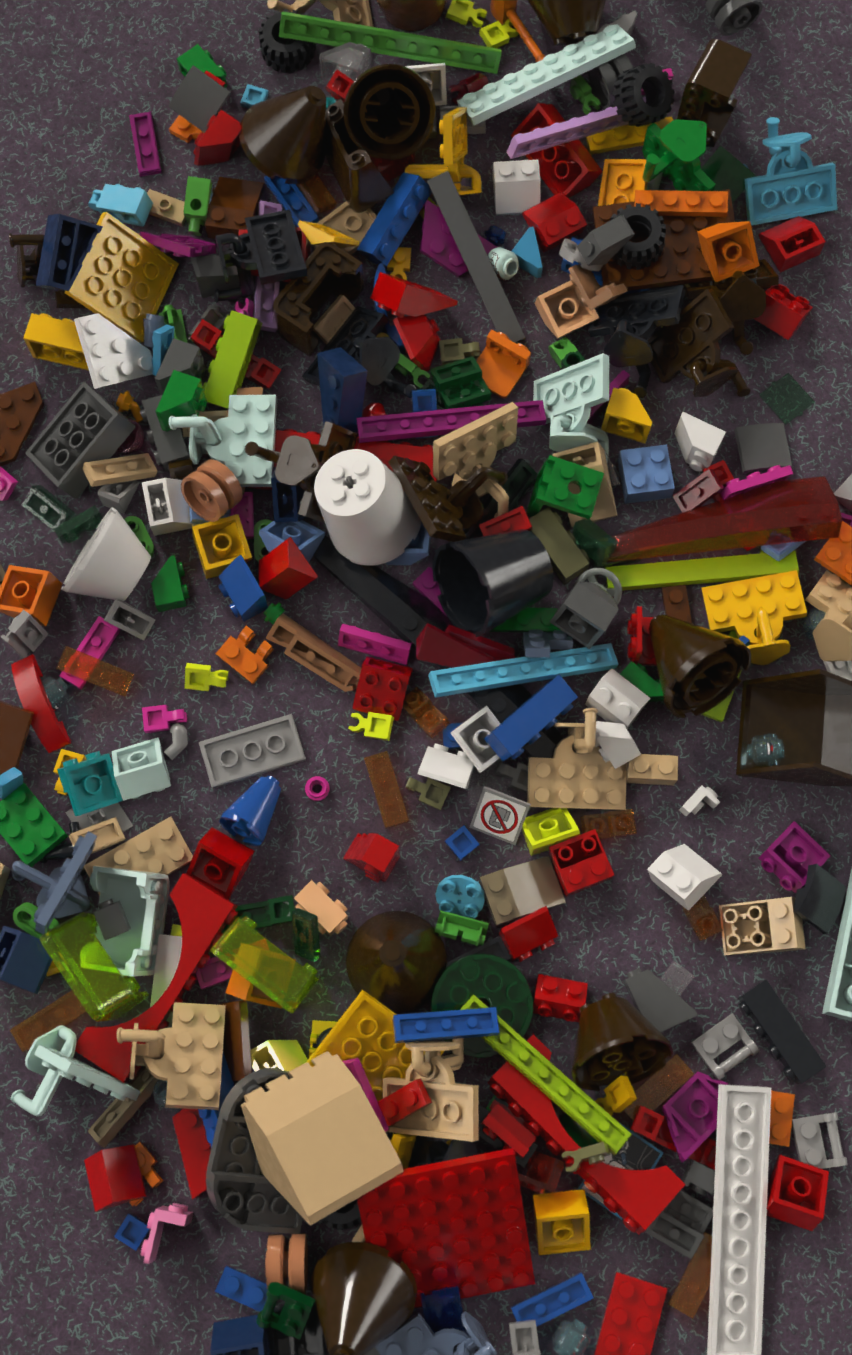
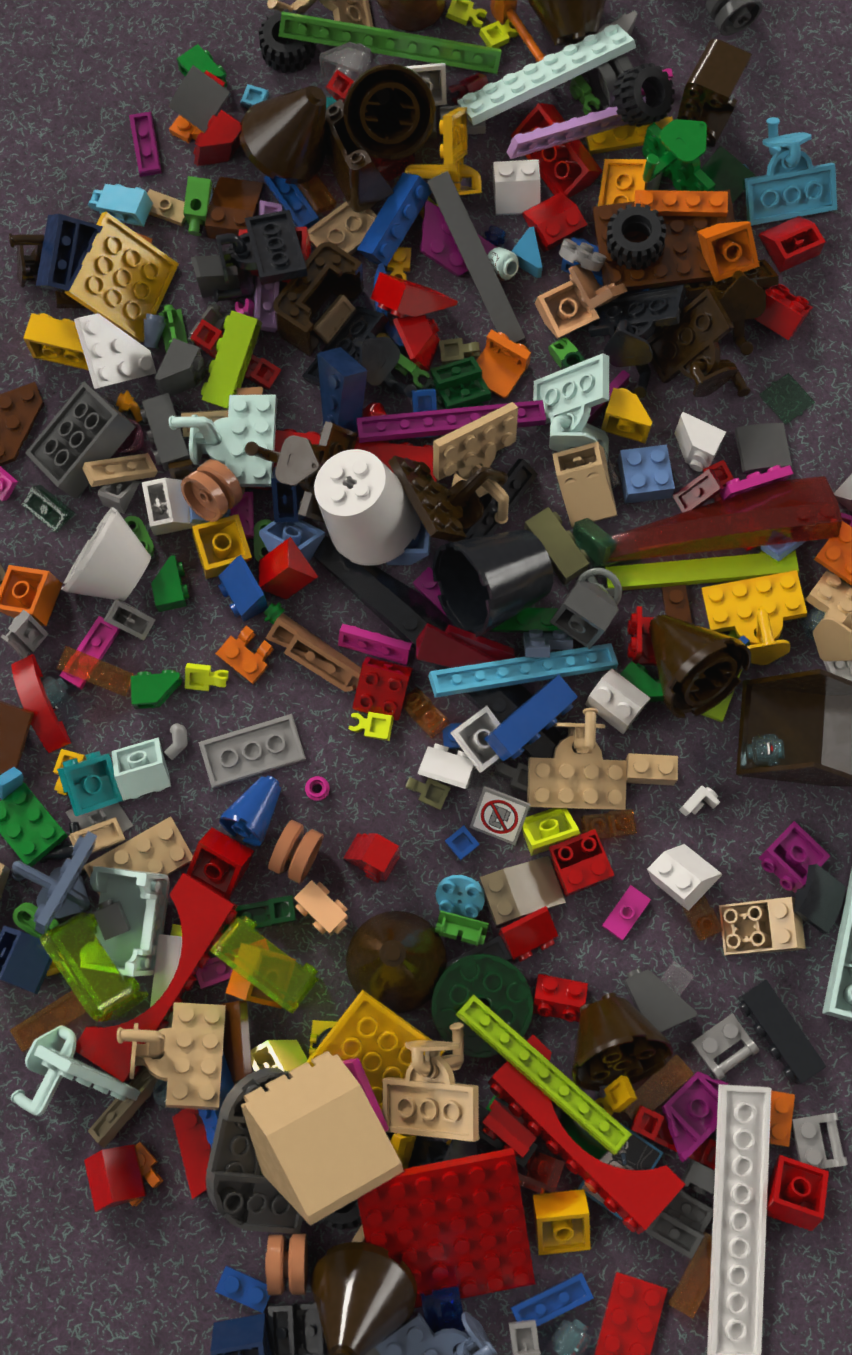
(84, 521): clear green plate -> none
(132, 1231): blue plate -> none
(153, 690): none -> green slope
(158, 718): dark pink plate -> none
(161, 341): dark azure plate -> none
(173, 1214): bright pink bracket -> none
(180, 244): magenta wing -> none
(181, 398): green slope -> none
(294, 1312): dark green plate -> none
(295, 851): none -> nougat wheel
(306, 934): clear green plate -> none
(321, 233): yellow slope -> none
(386, 789): clear orange plate -> none
(404, 1102): red plate -> none
(445, 1025): blue plate -> none
(510, 521): red plate -> none
(553, 490): green bracket -> none
(593, 1153): olive plate -> none
(605, 241): dark grey slope -> none
(615, 743): white slope -> none
(626, 912): none -> dark pink plate

